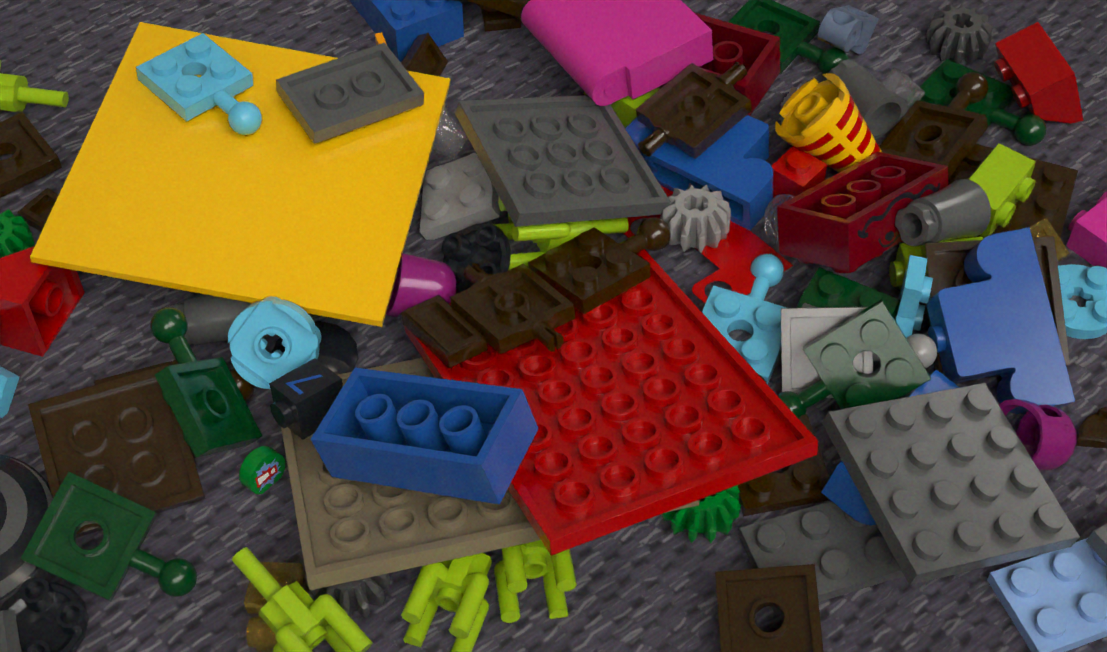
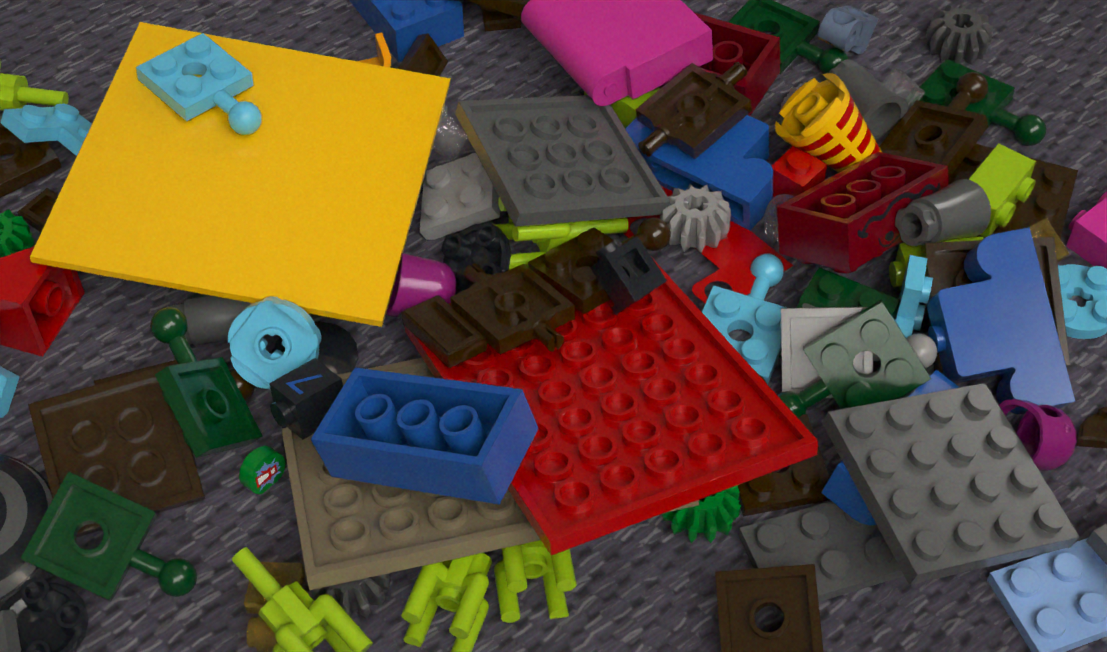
(48, 124): none -> medium azure plate
(349, 92): dark grey plate -> none
(626, 273): none -> black brick
(1039, 75): red slope -> none

